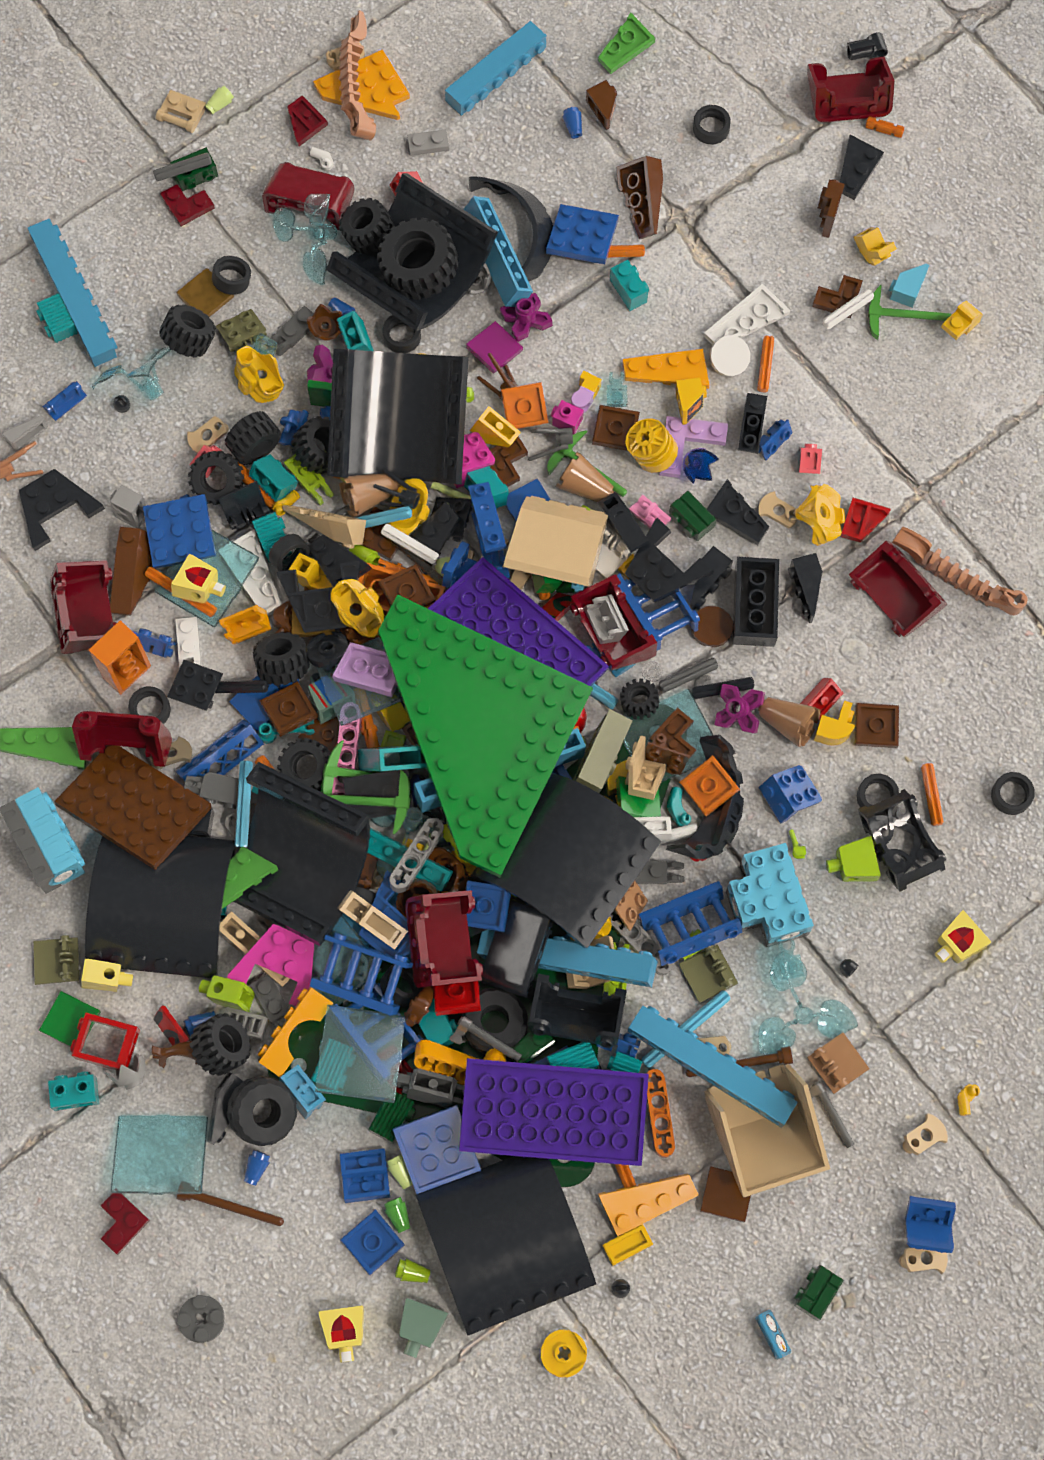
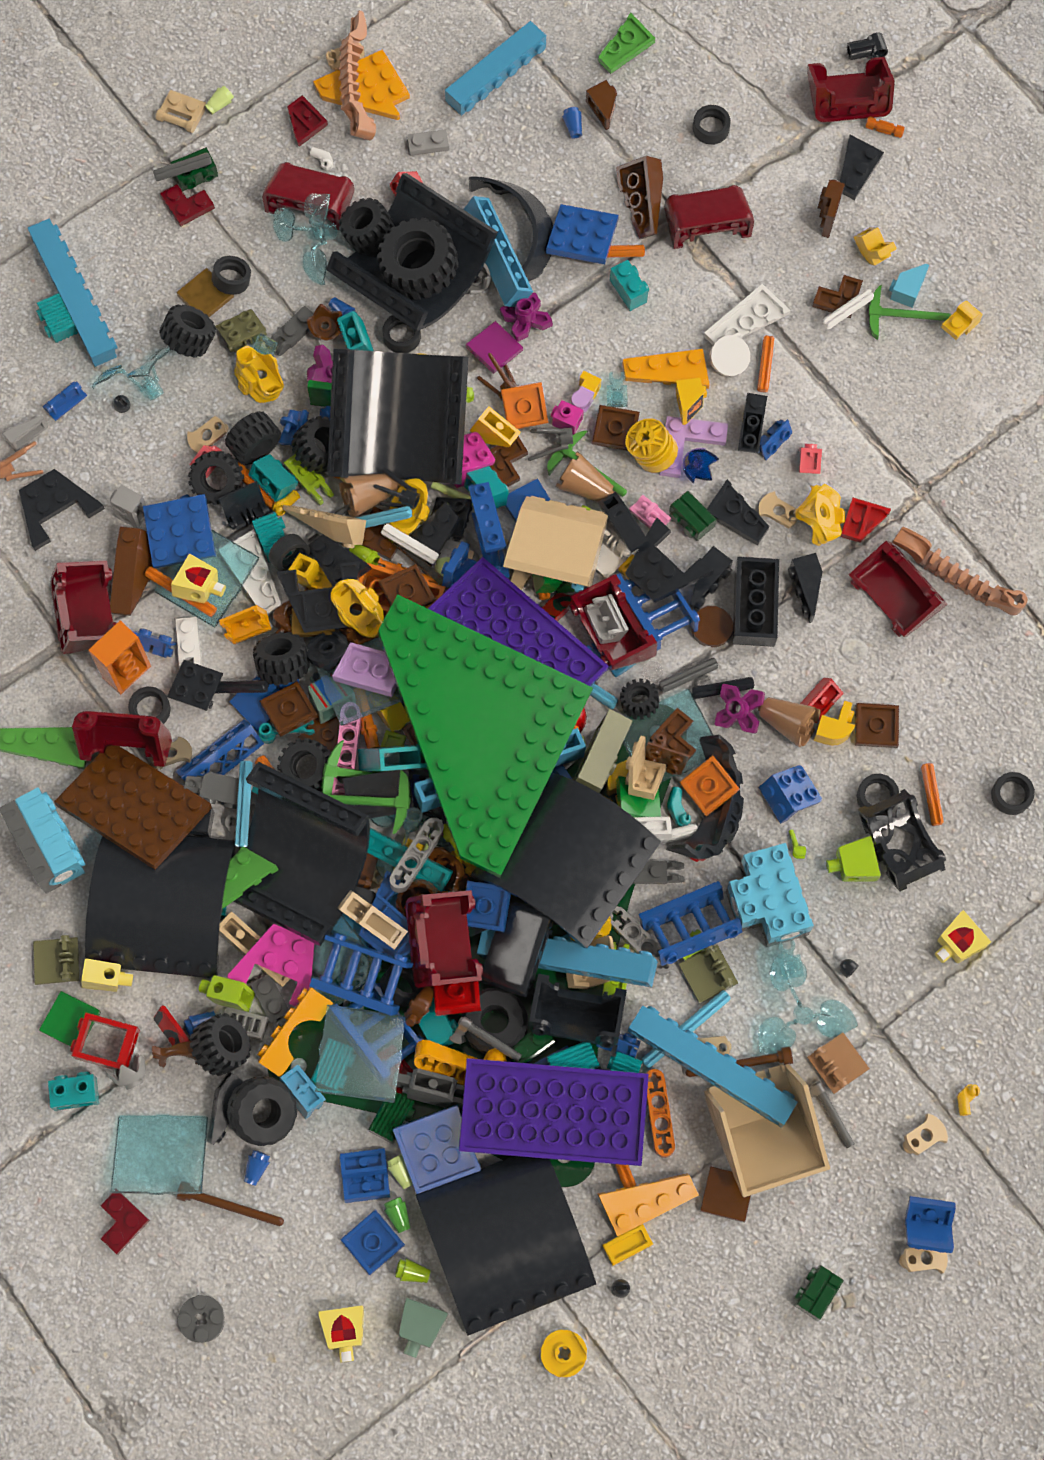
(631, 905): medium nougat hinge -> none
(708, 213): none -> dark red windscreen
(773, 1334): dark azure slope -> none

